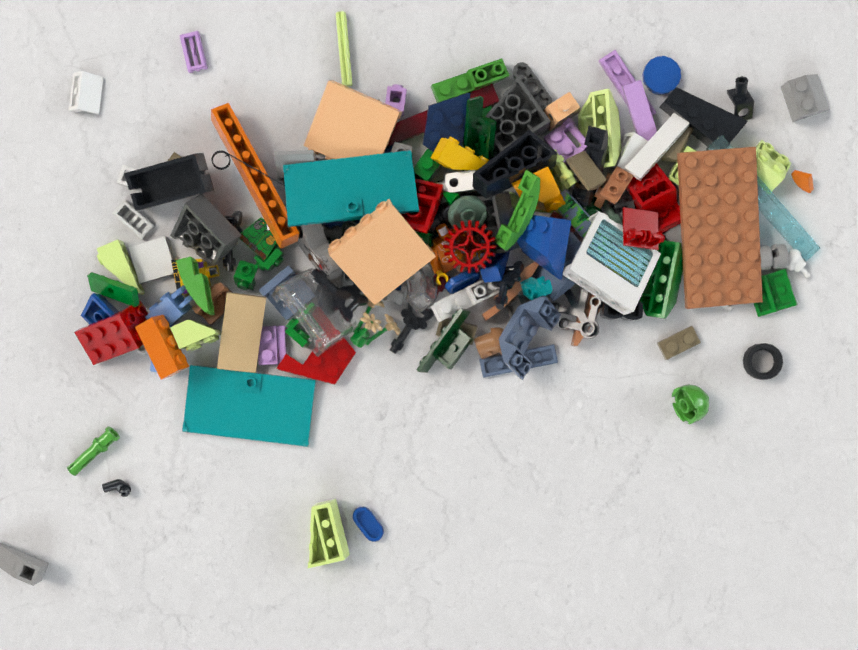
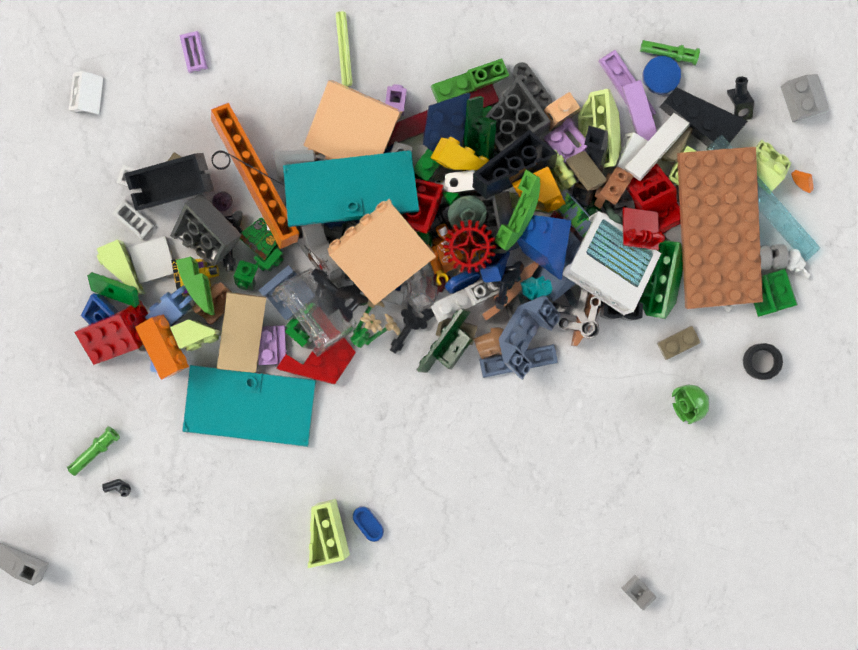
(222, 201): none -> clear purple tile
(639, 592): none -> light grey bracket
(649, 47): none -> bright green pin

